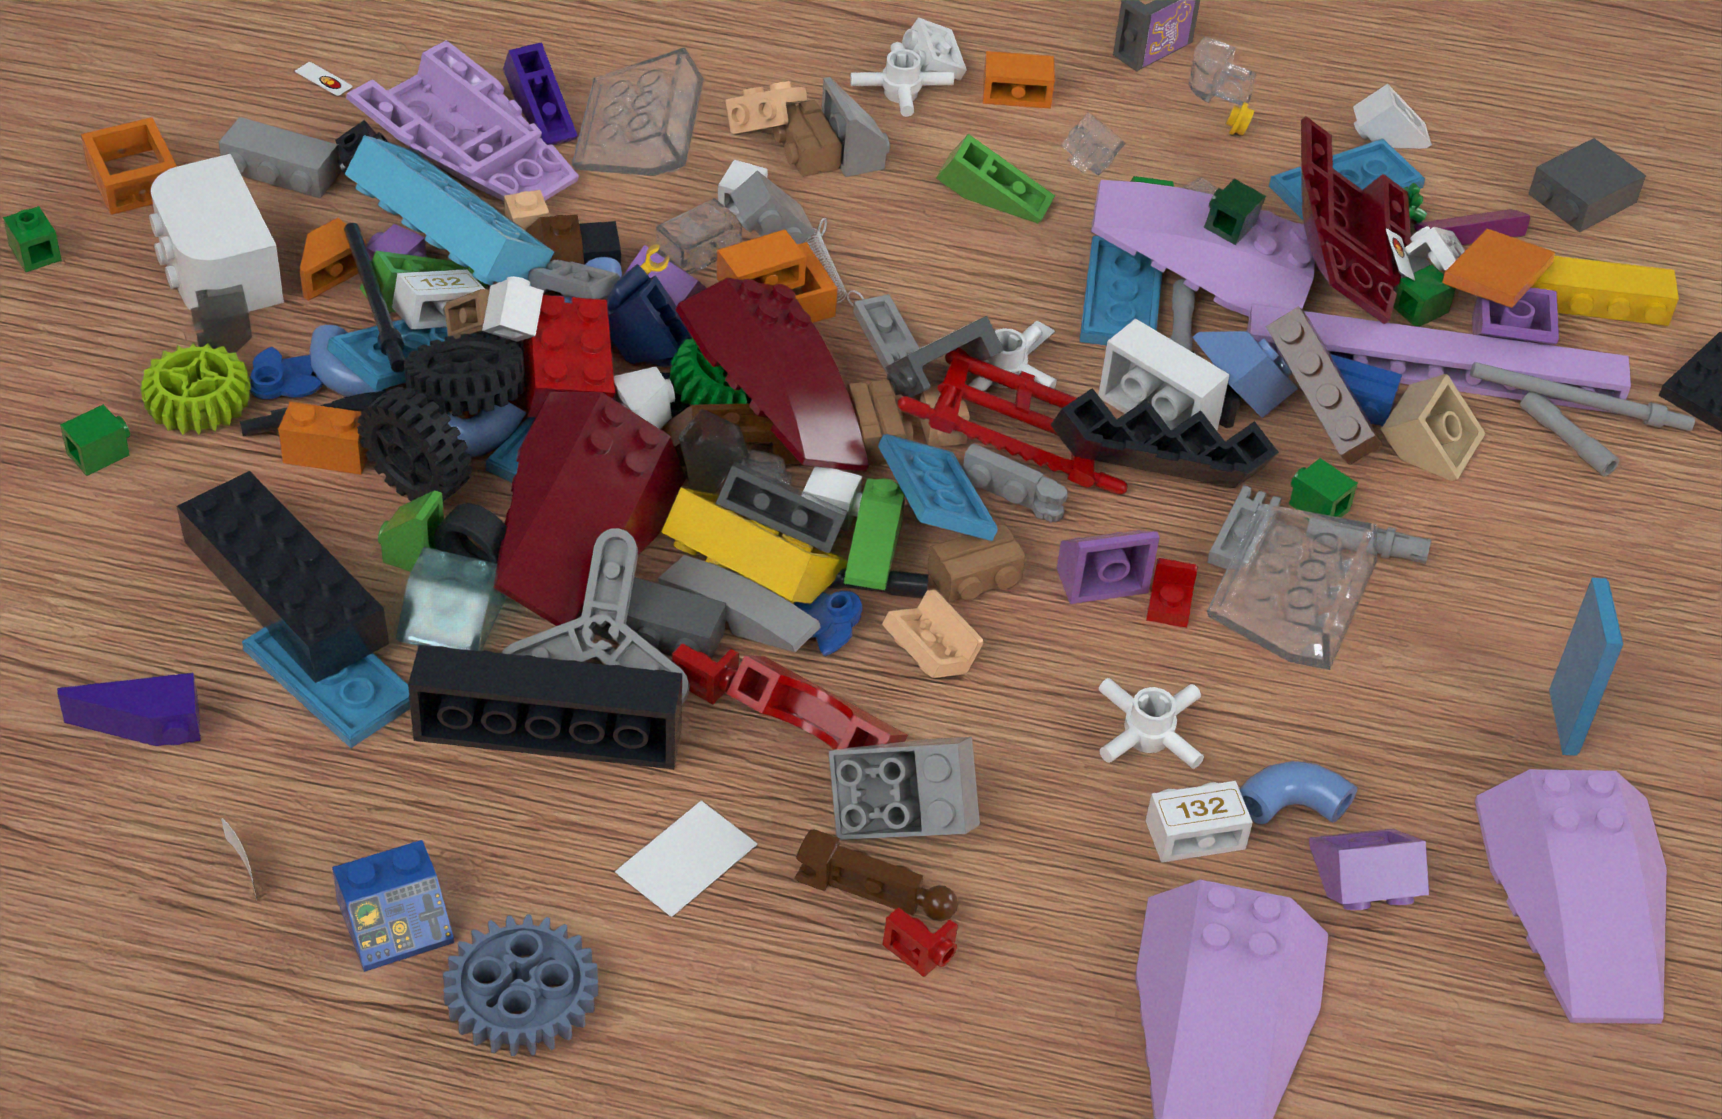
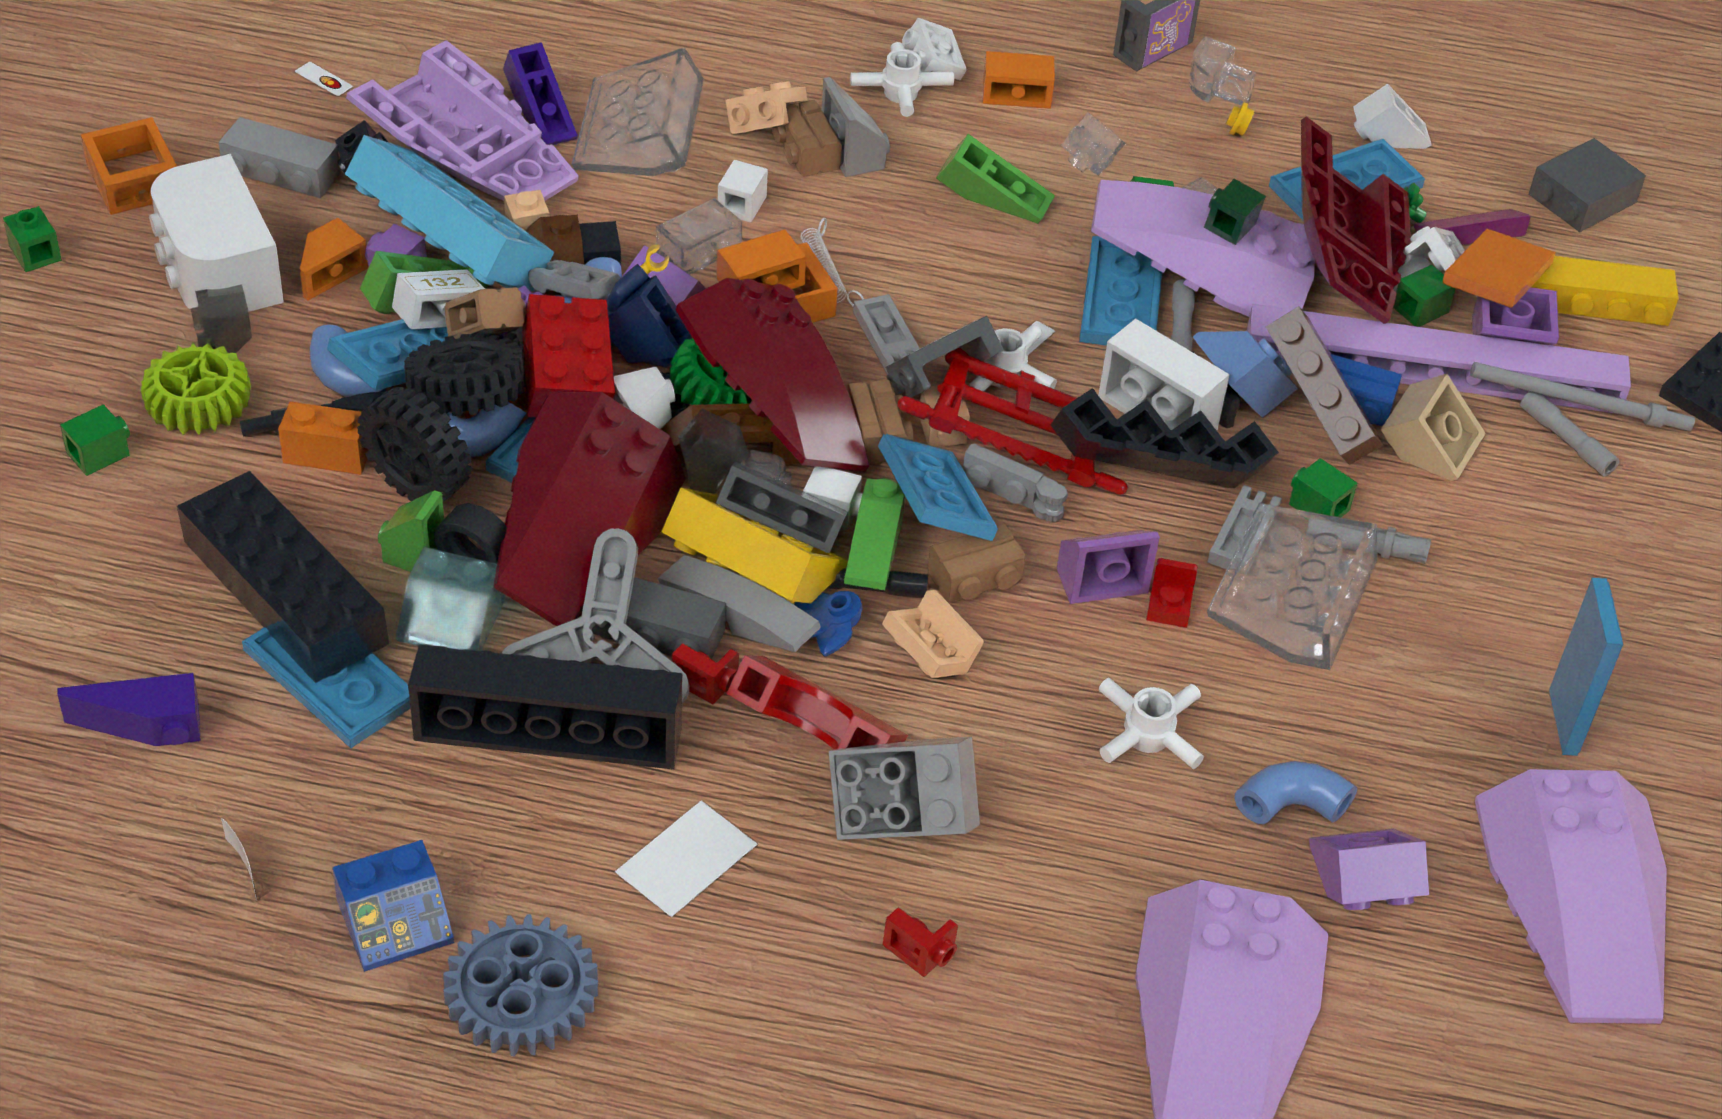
(279, 376): blue plate -> none
(389, 337): black bar -> none
(513, 309): white brick -> none
(769, 209): light grey brick -> none
(869, 878): reddish brown plate -> none
(1198, 821): white brick -> none
(1400, 254): white sticker -> none

